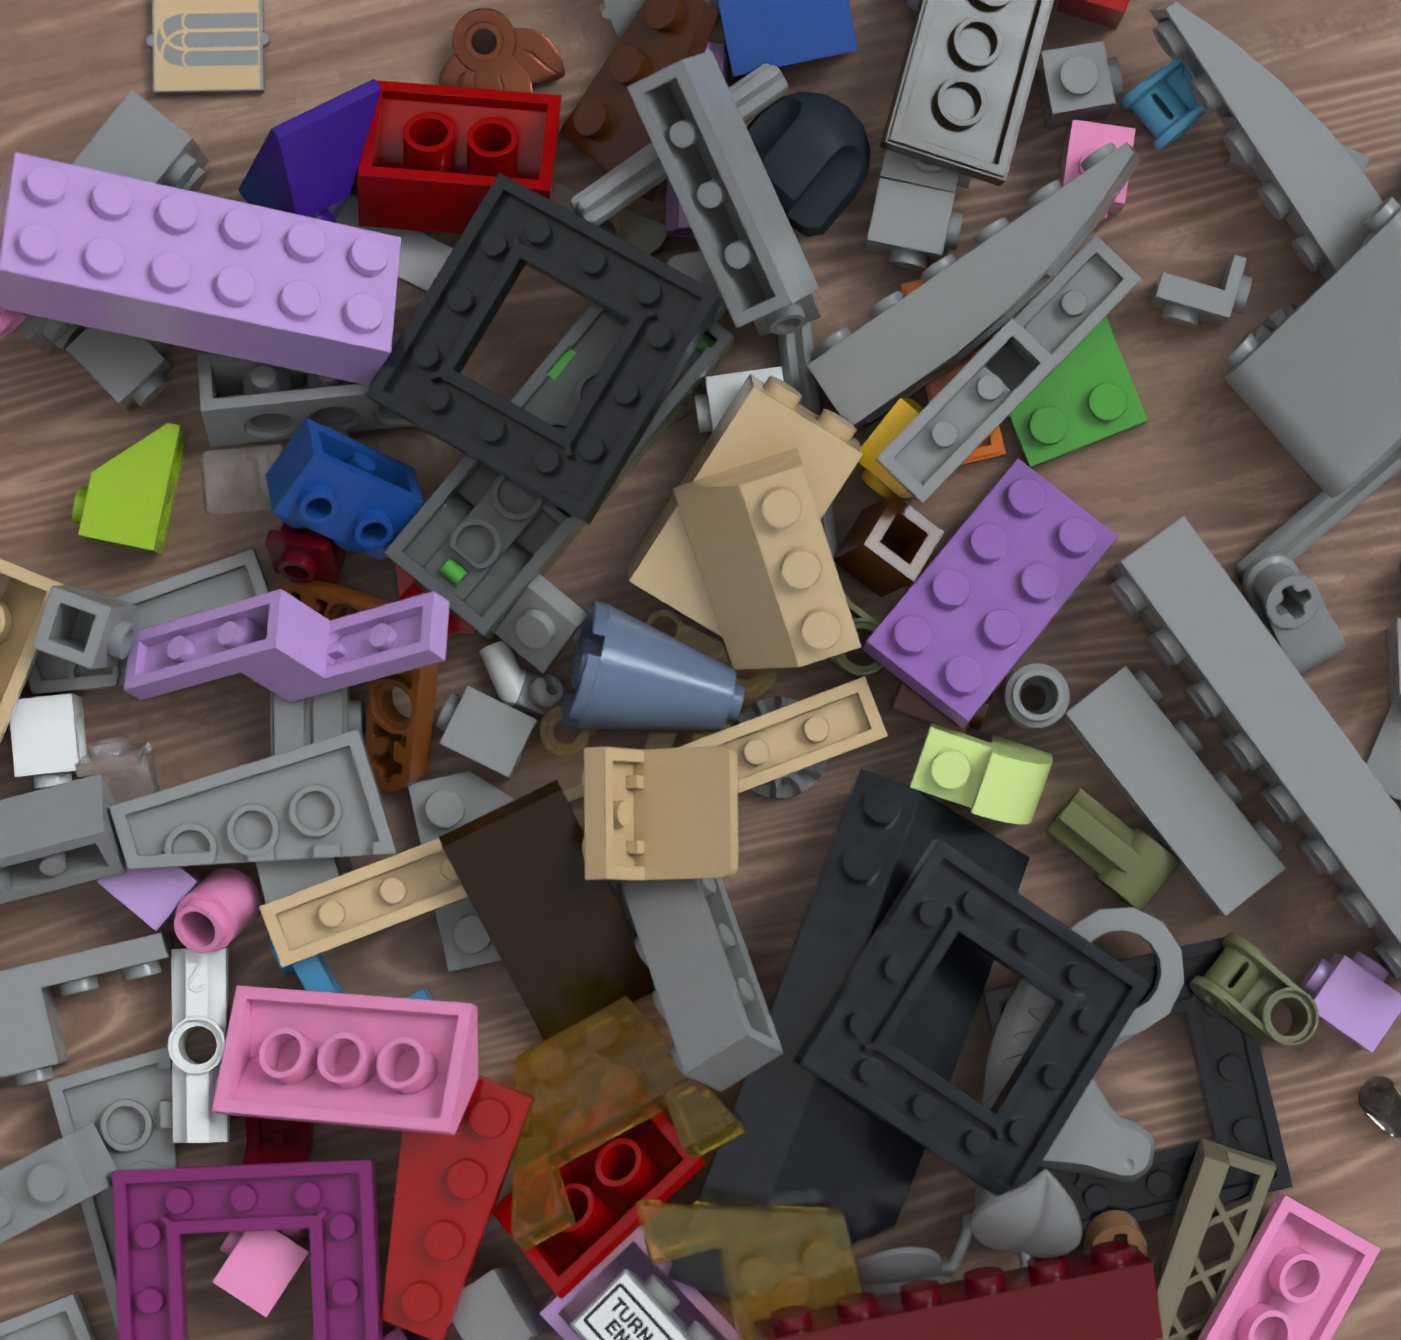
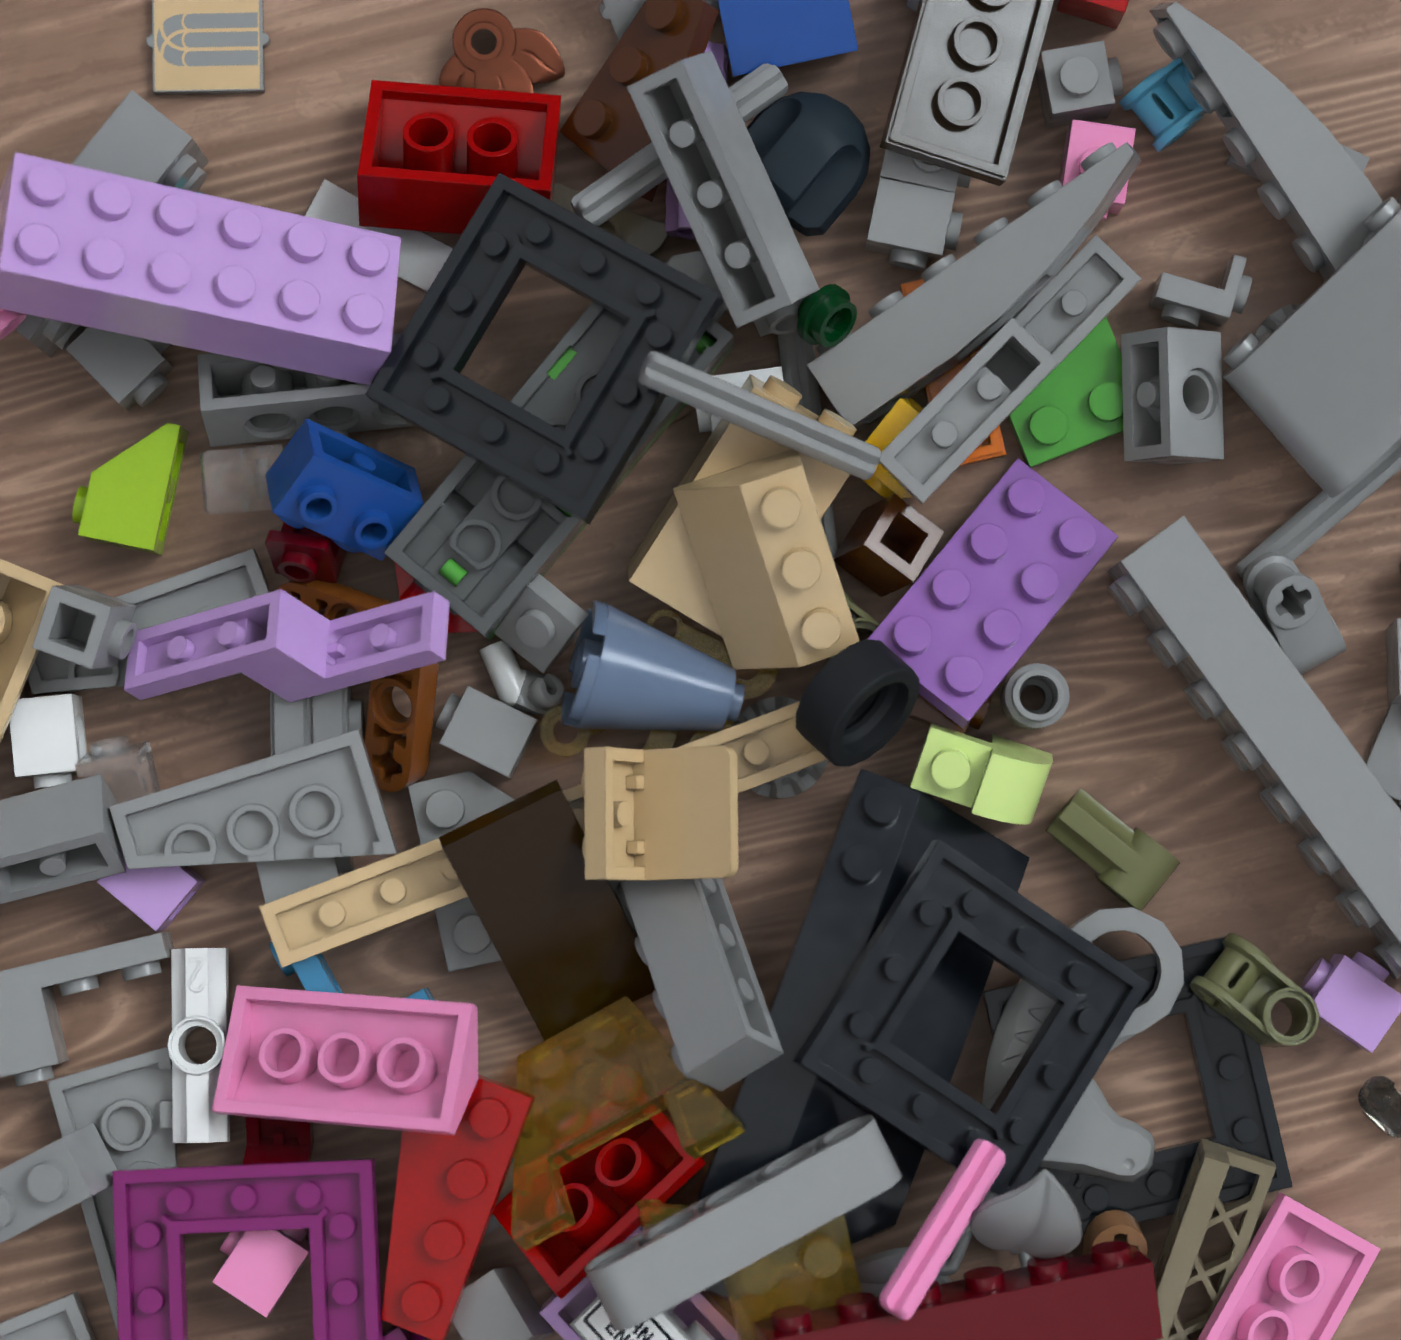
(216, 910): bright pink brick -> none
(314, 157): dark purple slope -> none
(743, 1222): none -> light grey beam
(759, 415): none -> light grey axle
(826, 316): none -> dark green plate
(857, 702): none -> black tyre
(942, 1229): none -> bright pink axle
(1172, 396): none -> light grey brick
(1174, 791): light grey brick -> none

